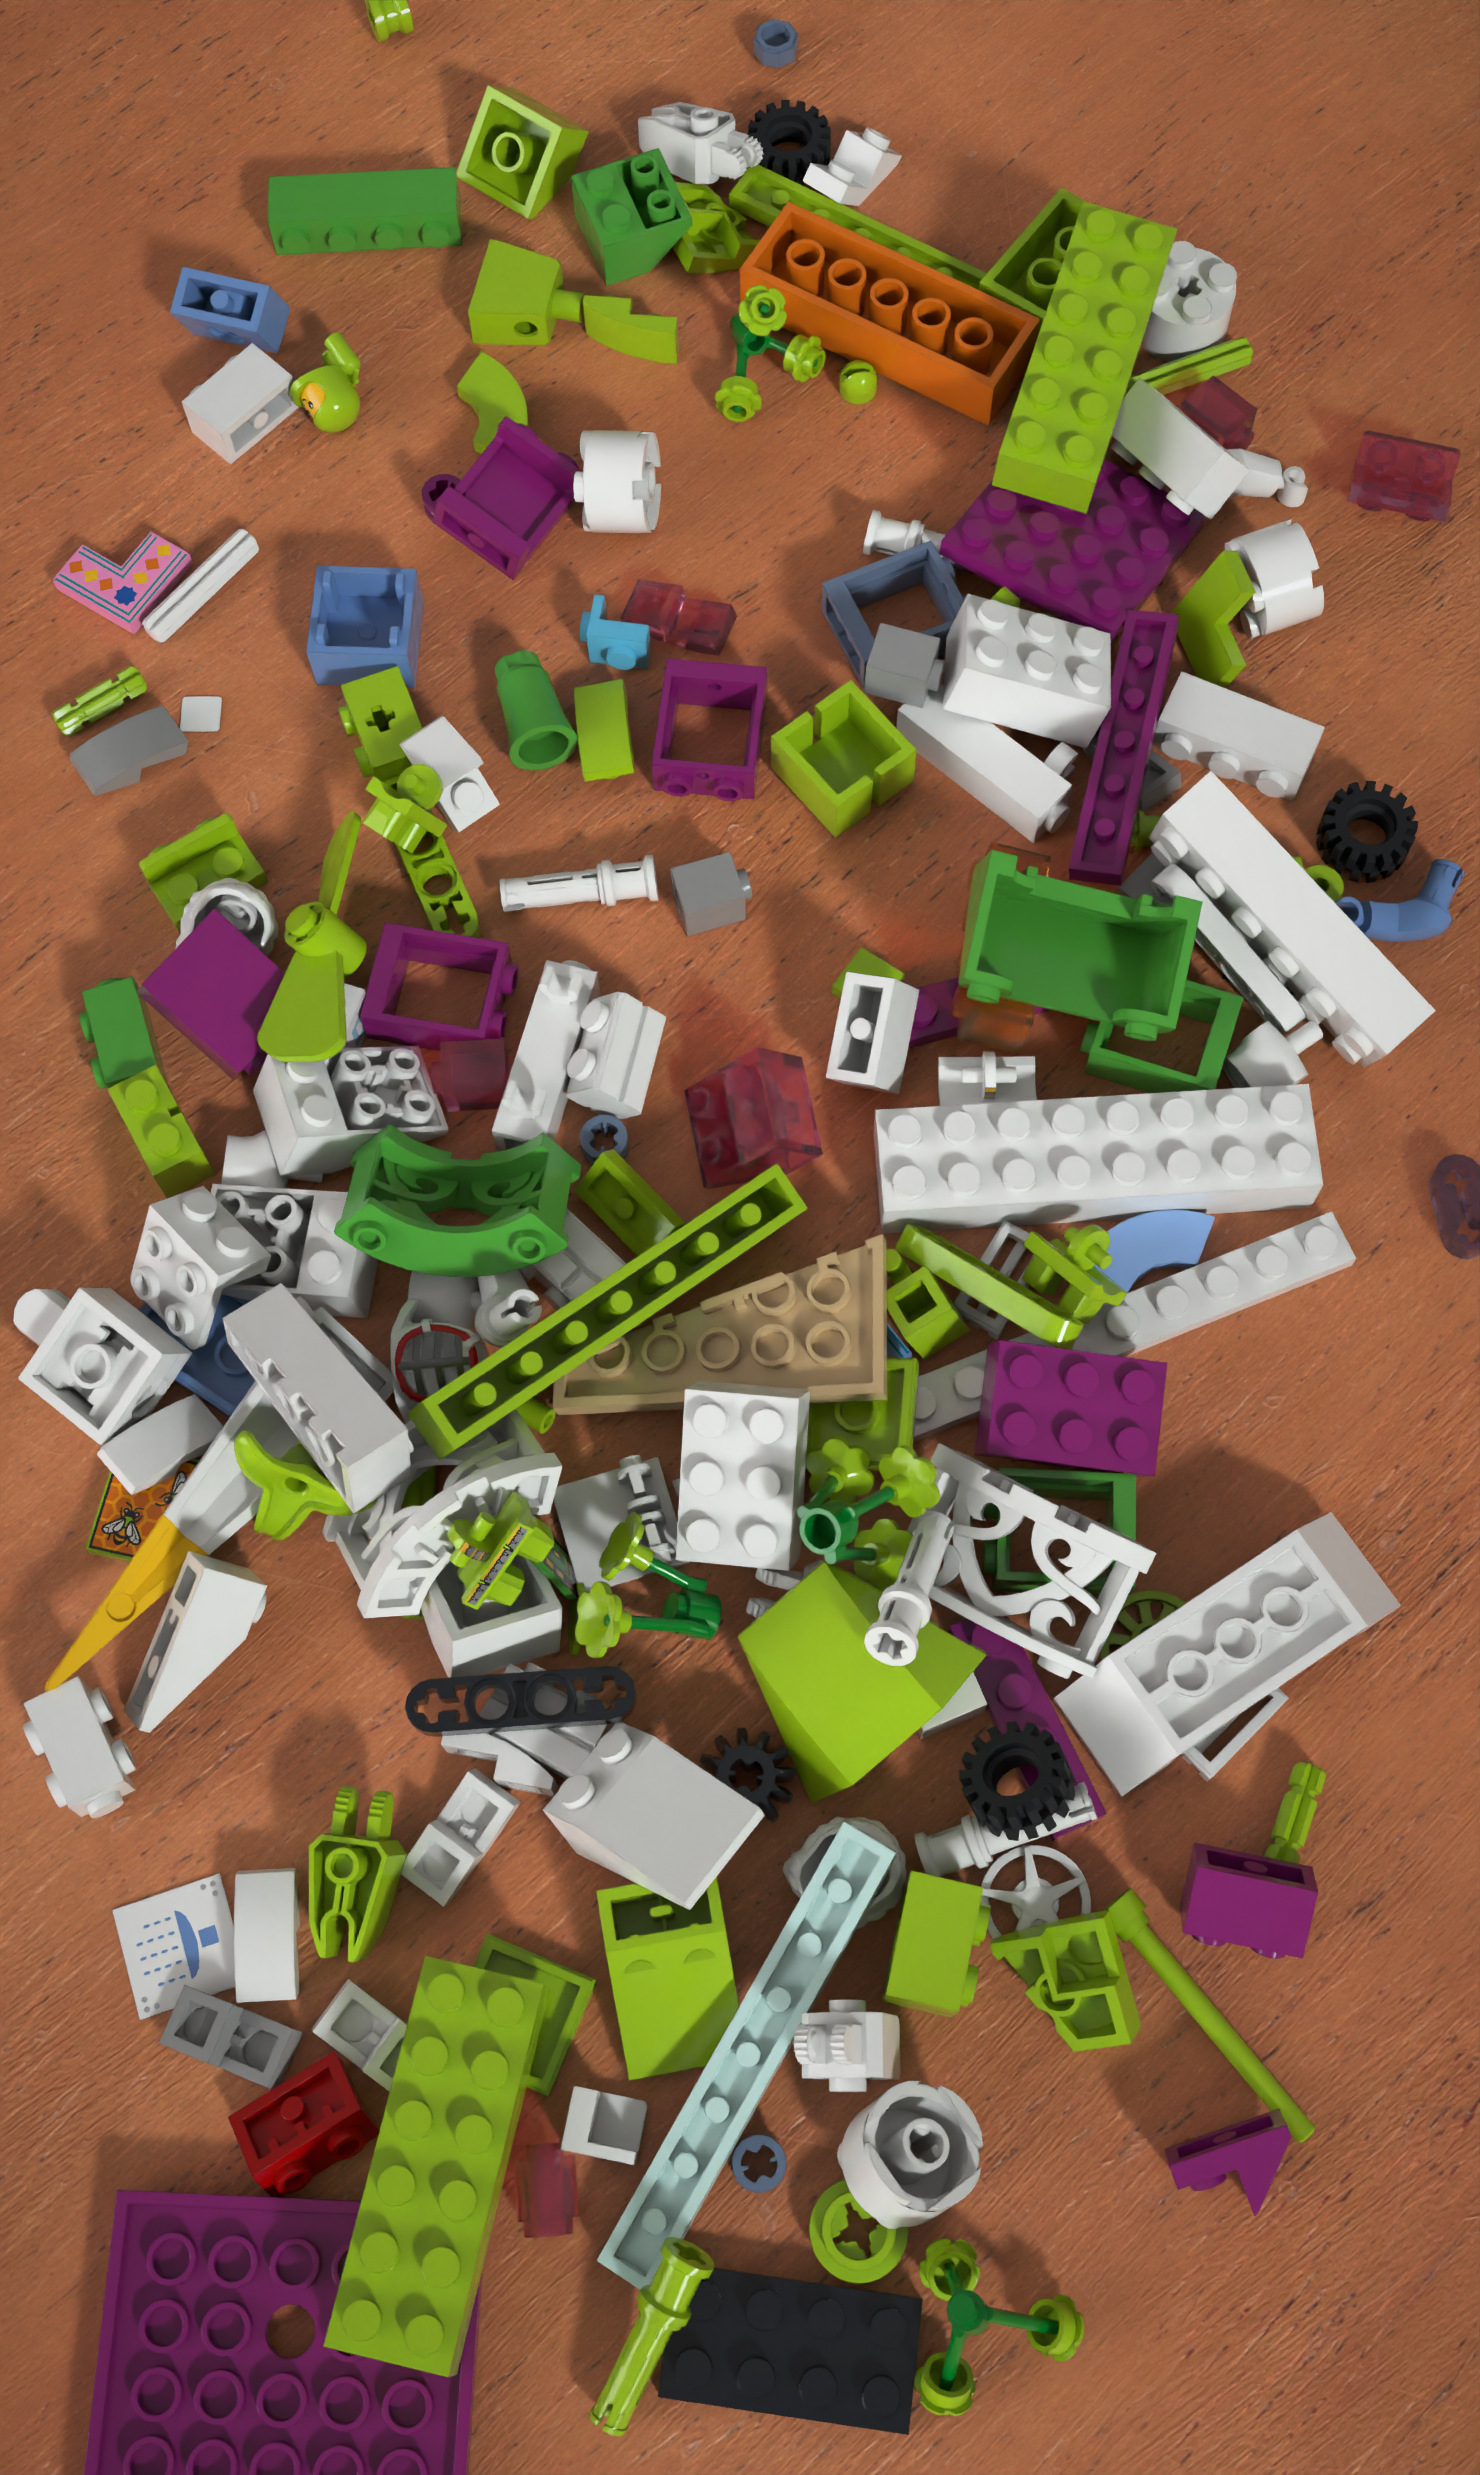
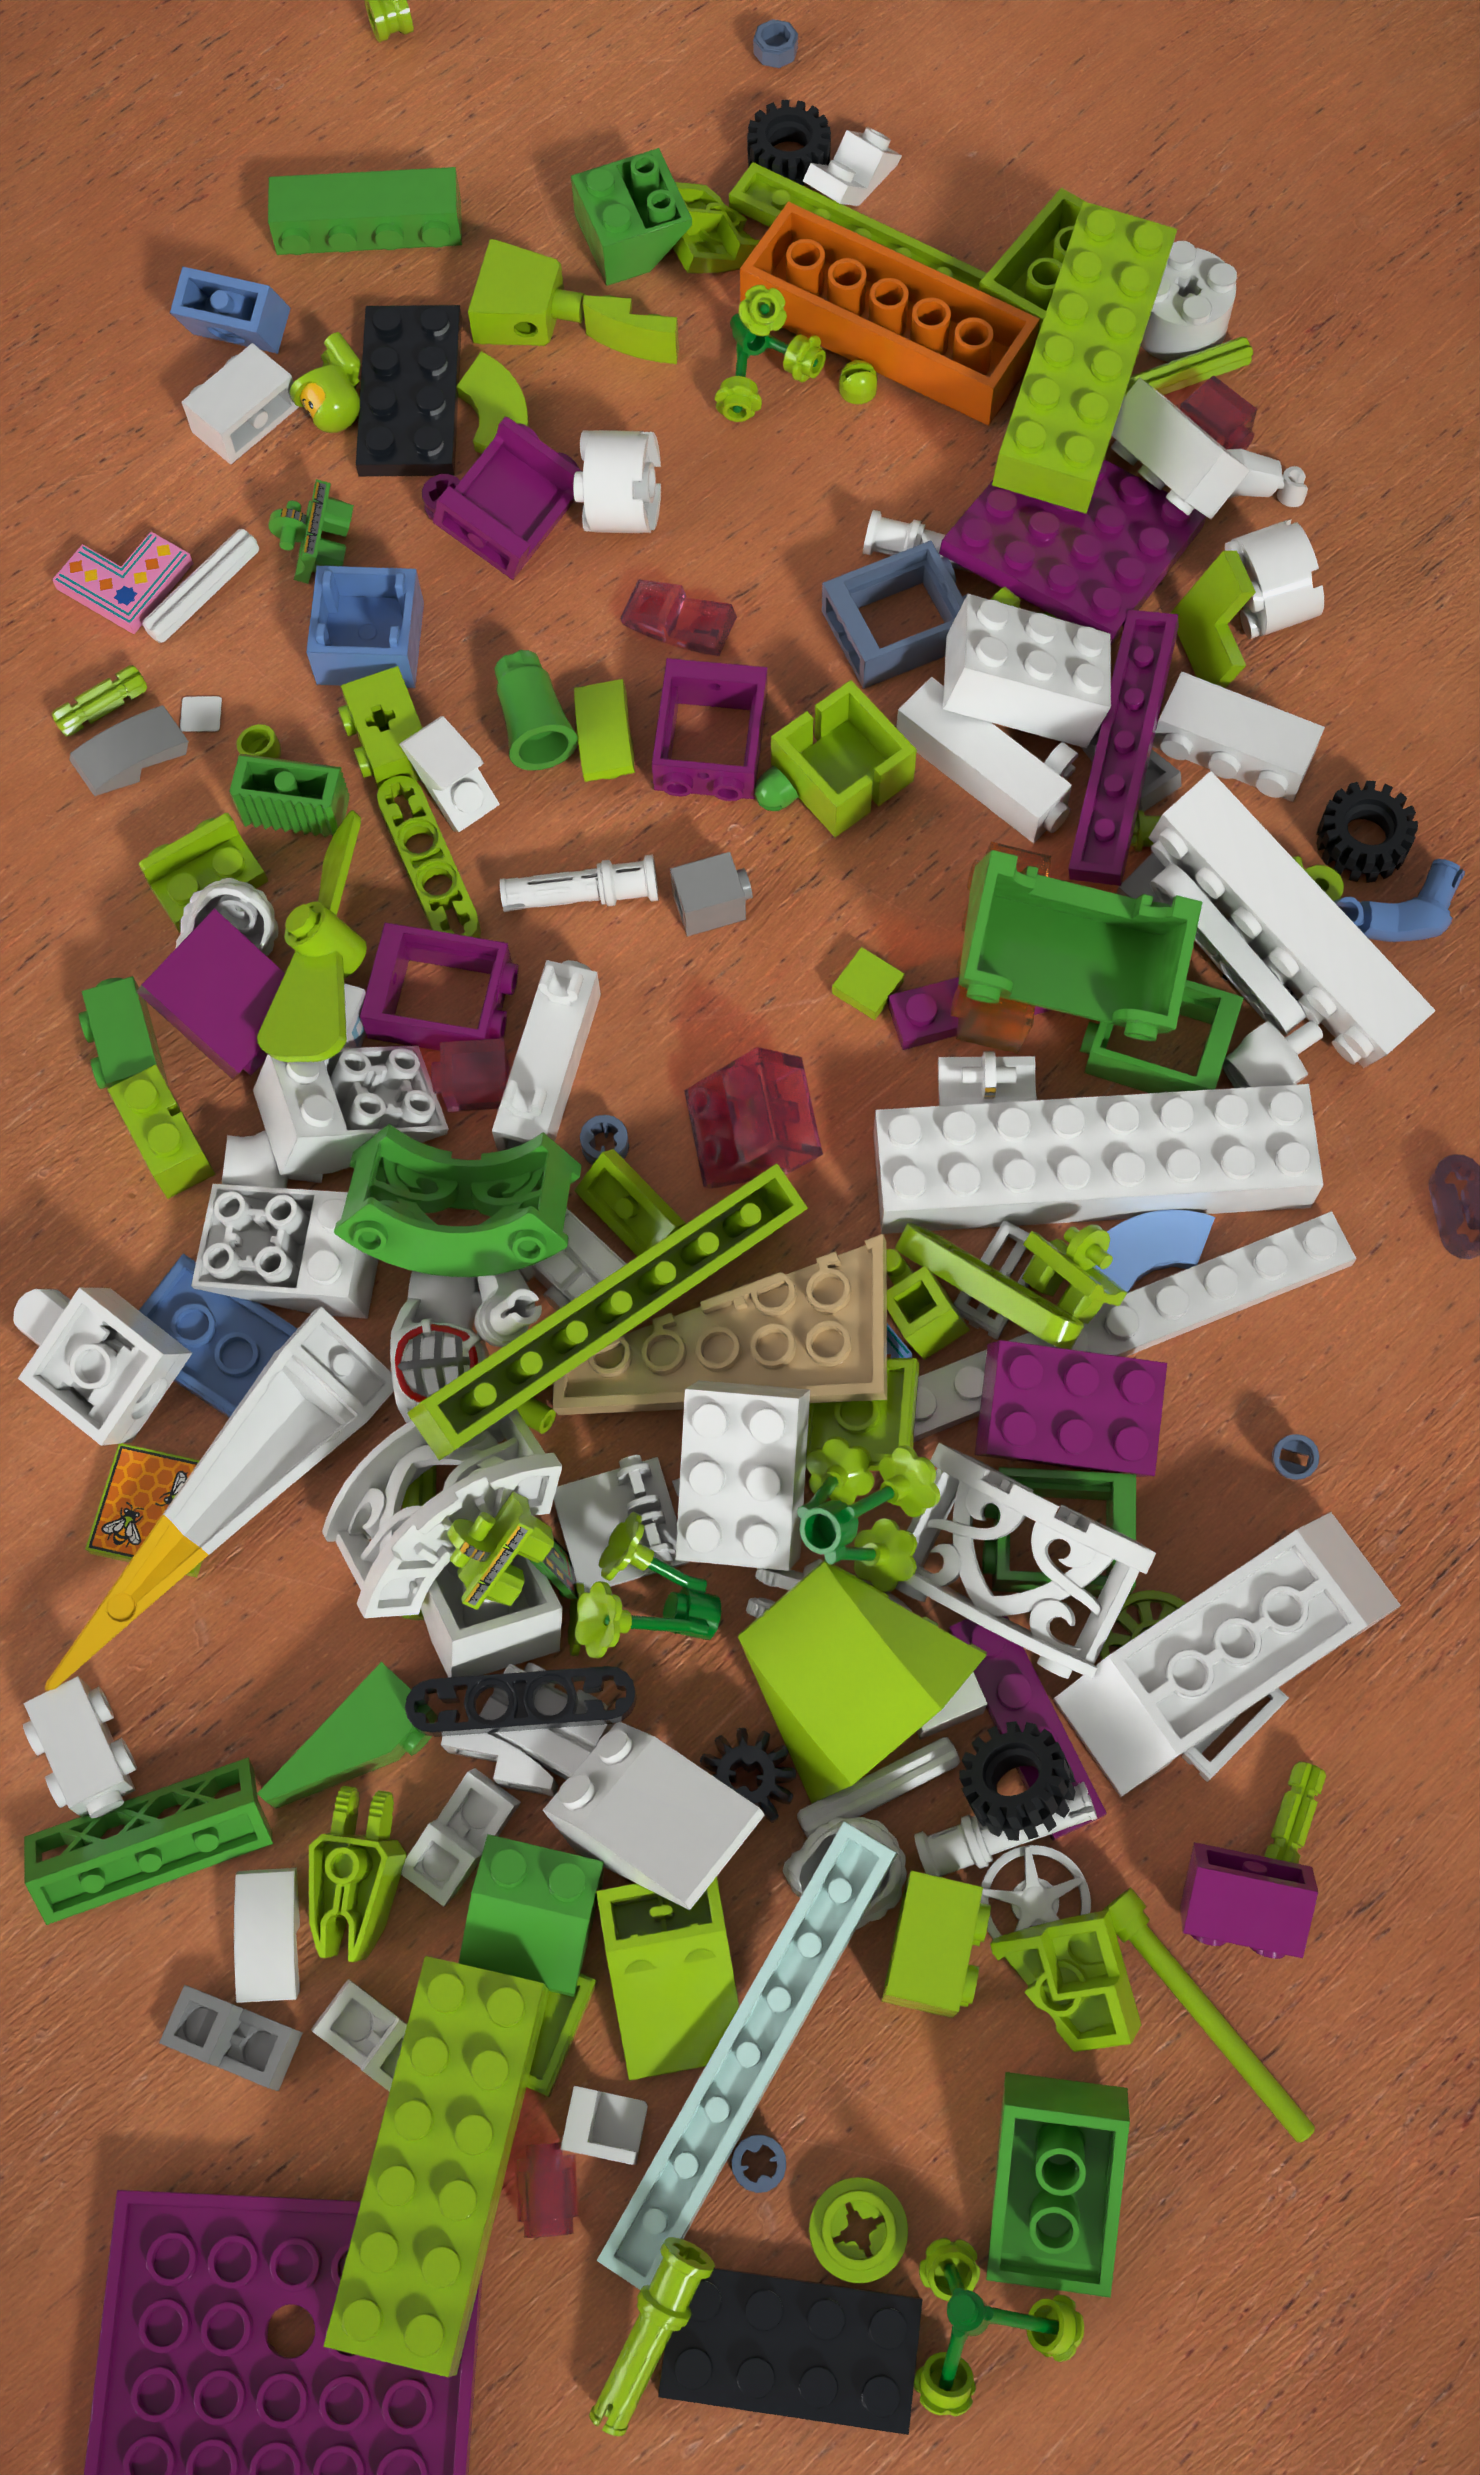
(147, 1848): none -> bright green fence
(160, 1444): white slope -> none
(177, 1942): white sticker -> none
(188, 1257): white bracket -> none
(197, 1632): white slope -> none
(259, 741): none -> lime hinge
(289, 795): none -> bright green brick
(290, 1487): lime piece -> none
(303, 2127): red bracket -> none
(321, 1396): white wedge -> none
(322, 515): none -> bright green hips
(356, 1739): none -> bright green slope
(403, 813): lime hips -> none
(409, 390): none -> black piece
(520, 151): lime slope -> none
(531, 1913): none -> bright green slope
(614, 642): medium azure bracket -> none
(615, 1055): white brick -> none
(698, 142): white hinge -> none
(774, 790): none -> bright green hinge
(848, 2046): white hinge -> none
(872, 1032): white brick -> none
(882, 1785): none -> white axle
(903, 665): light grey brick -> none
(906, 1604): white pin -> none
(911, 2154): white brick -> none
(1058, 2184): none -> bright green slope
(1248, 2146): magenta slope -> none
(1300, 1445): none -> sand blue hinge
(1403, 476): clear pink bracket -> none

